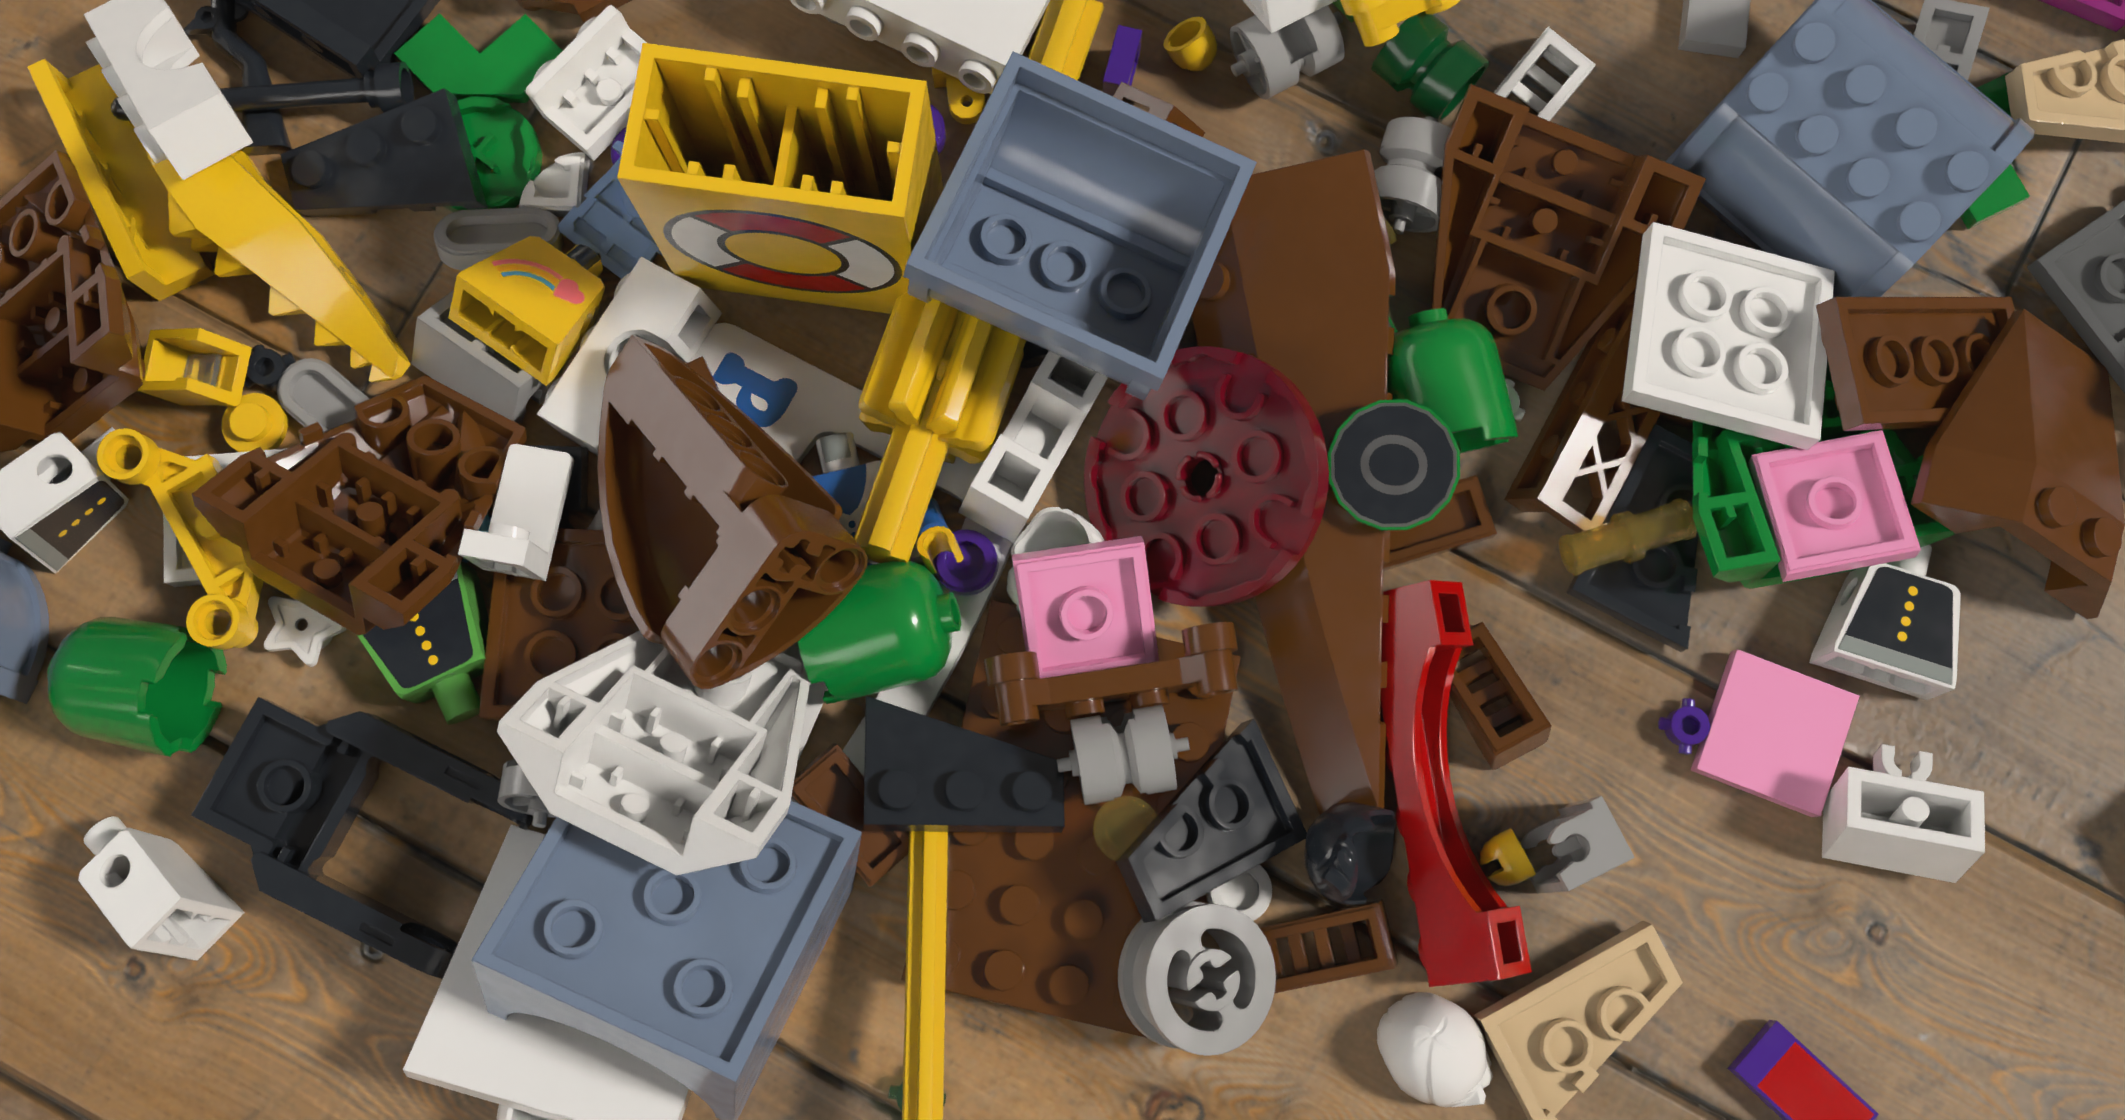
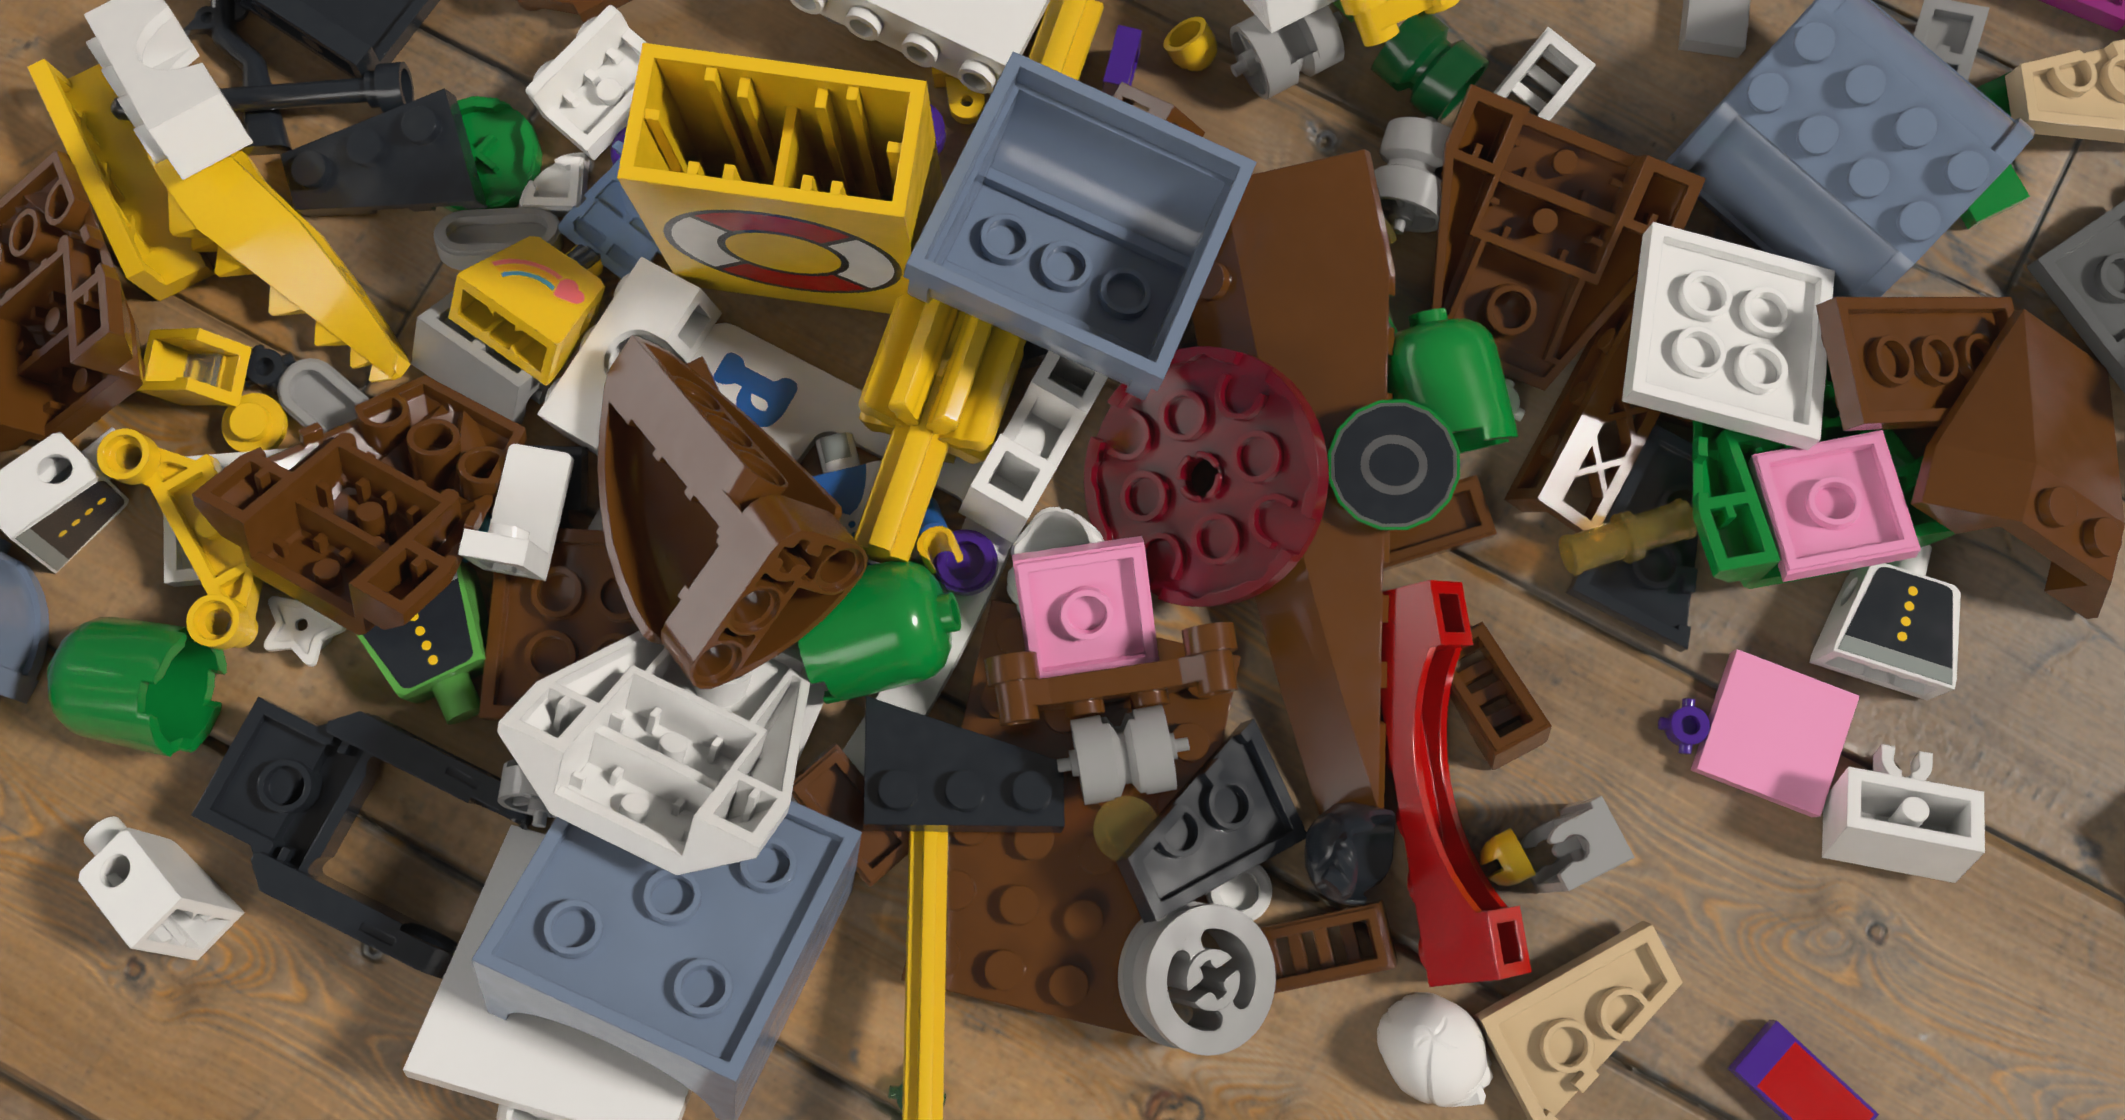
(502, 71): green tile -> none

